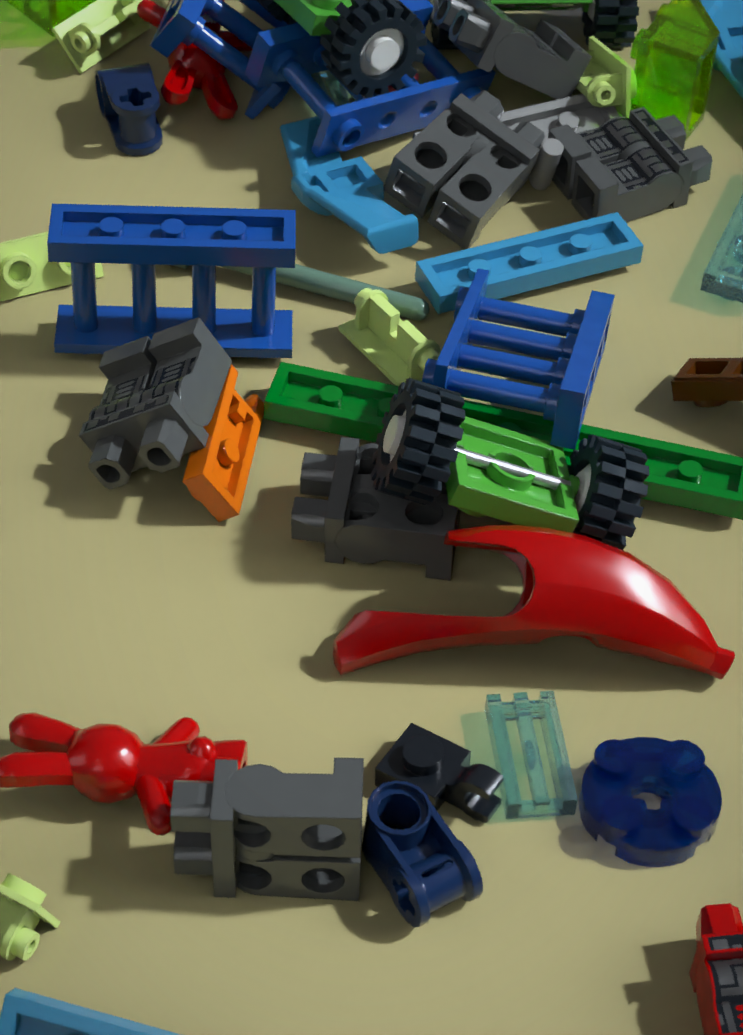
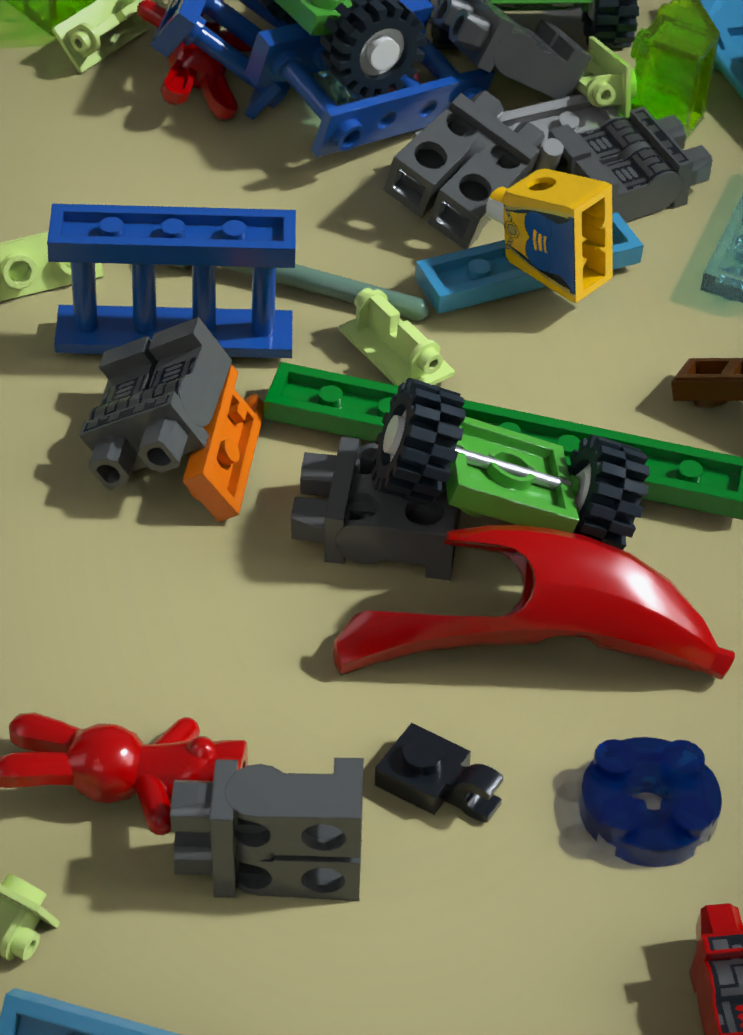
(129, 105): dark blue piece -> none
(345, 190): dark azure plate -> none
(422, 863): dark blue piece -> none
(524, 712): clear light blue tile -> none
(558, 230): none -> yellow torso
(568, 379): blue fence -> none

